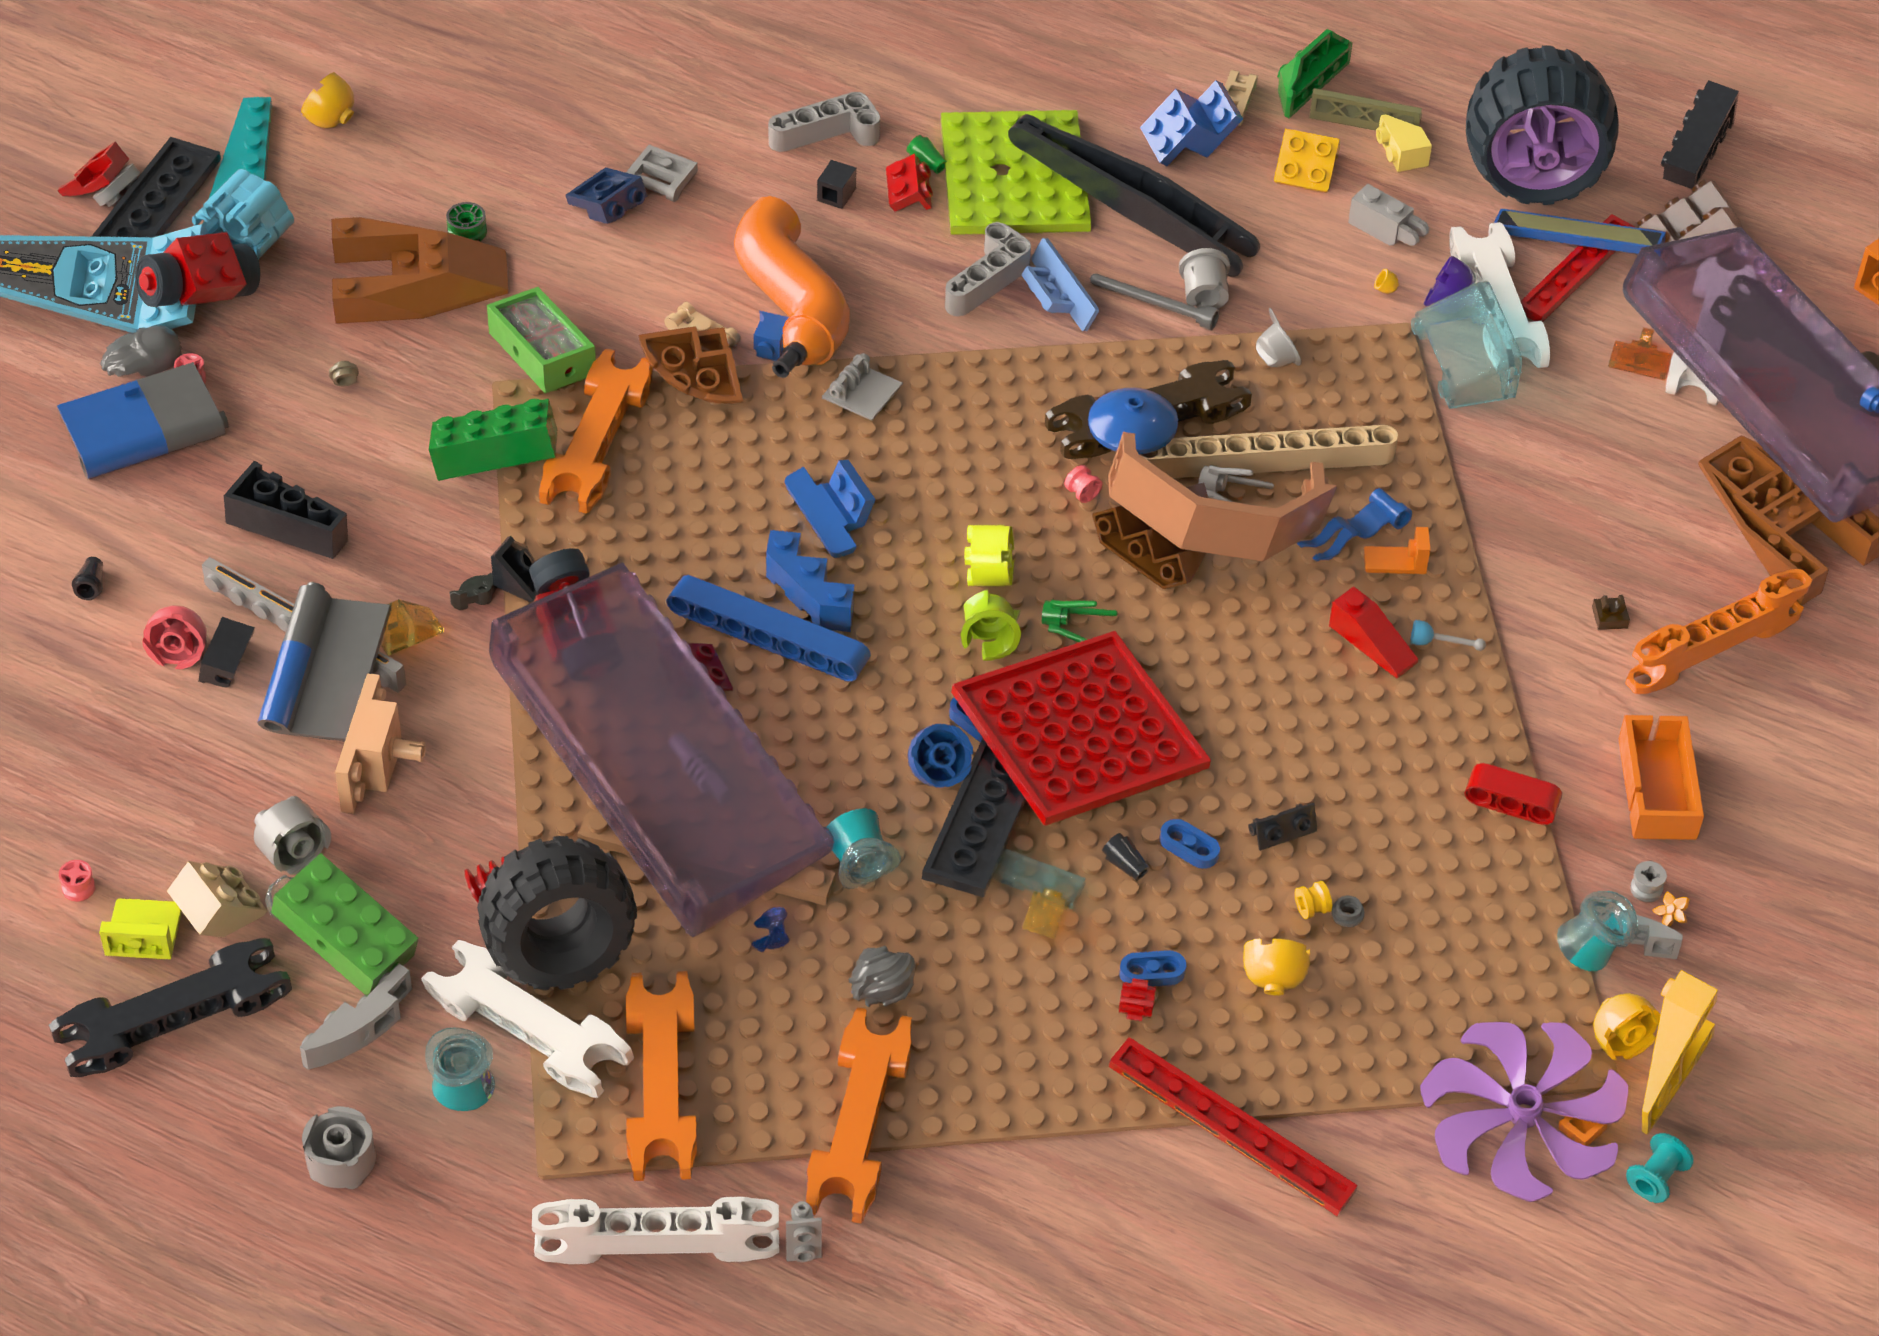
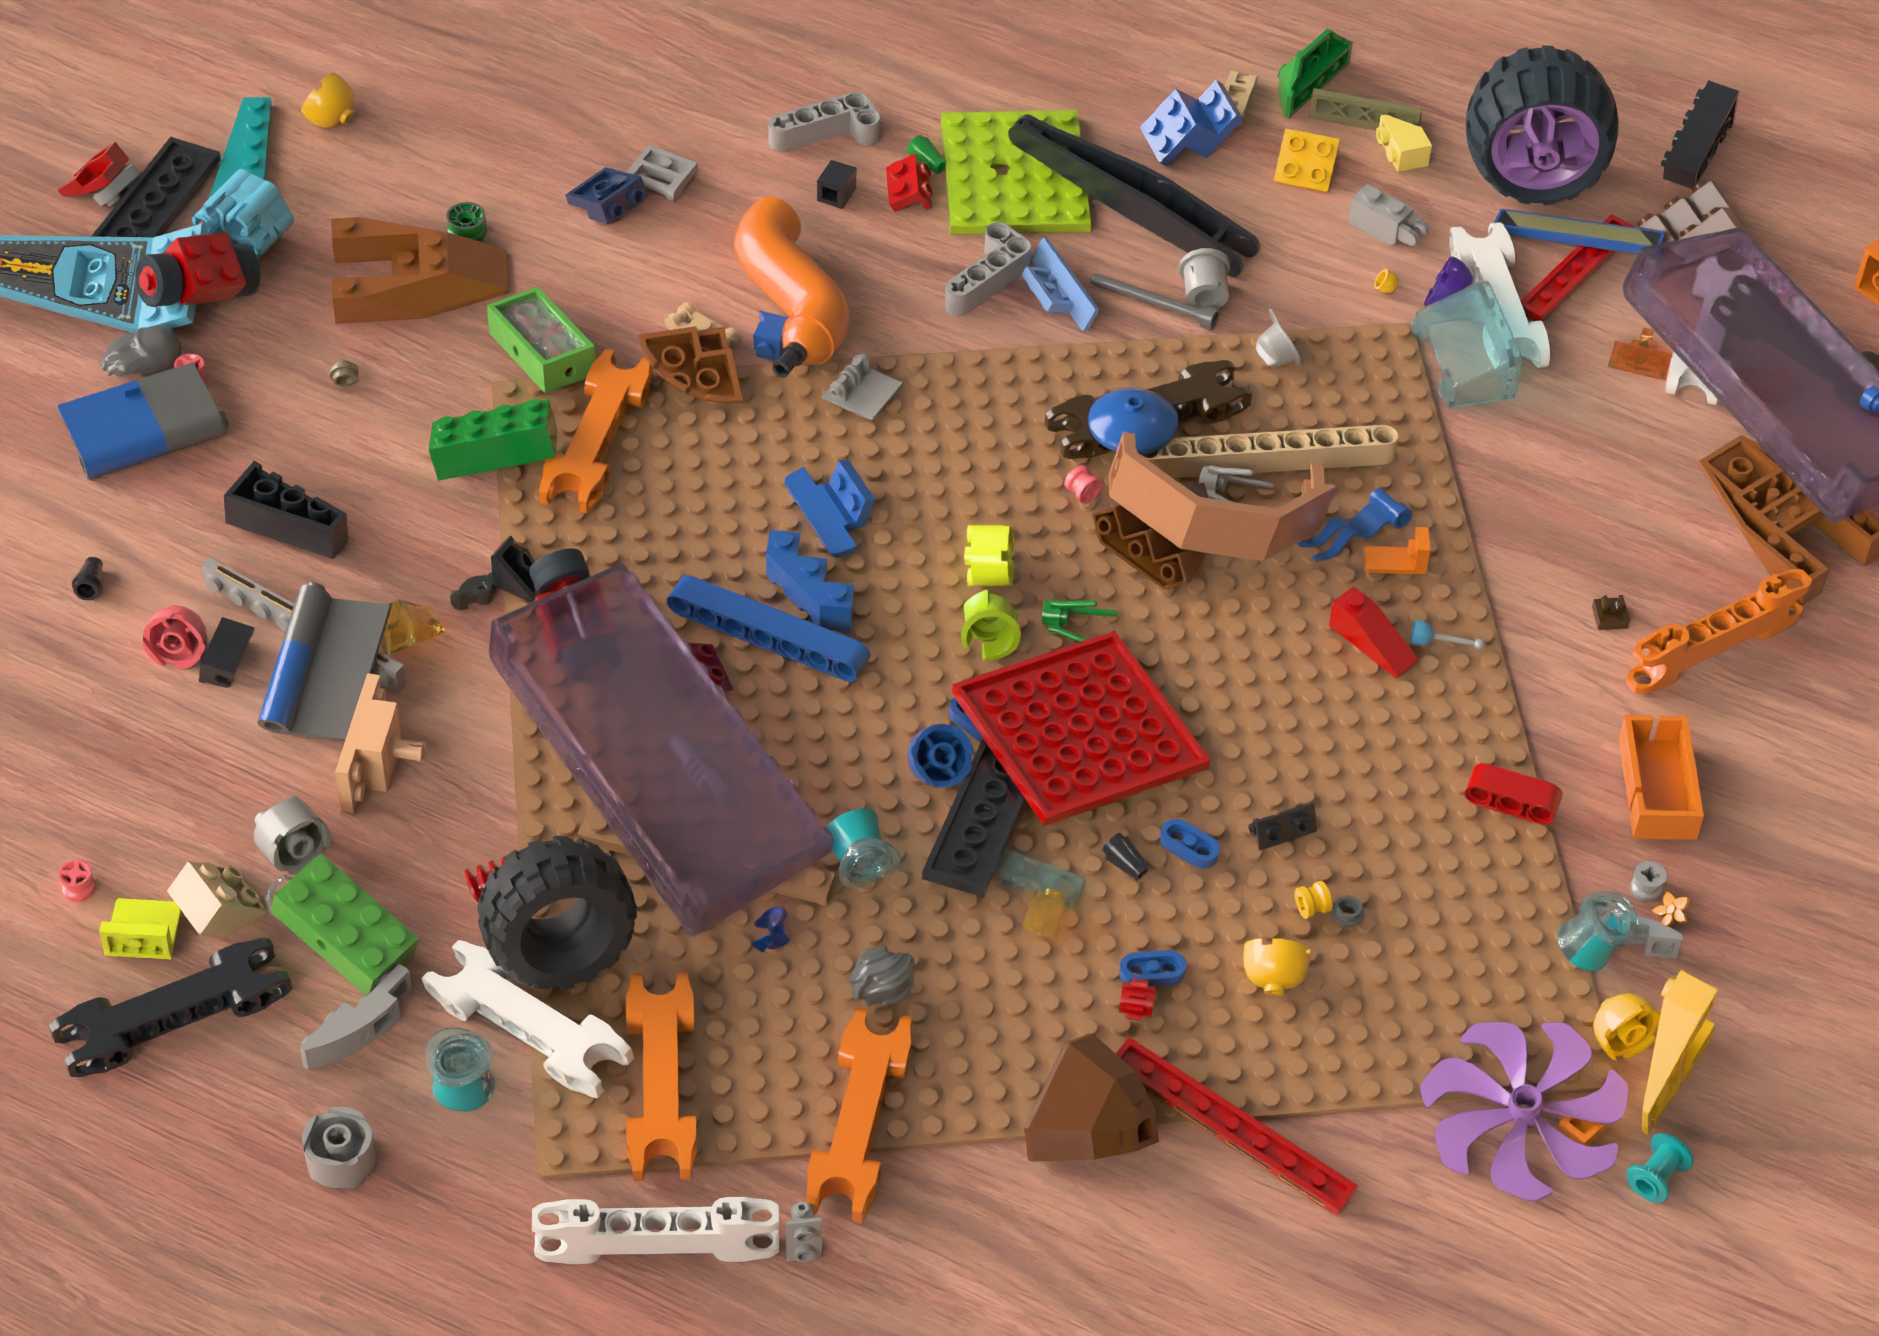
(1090, 1107): none -> reddish brown brick

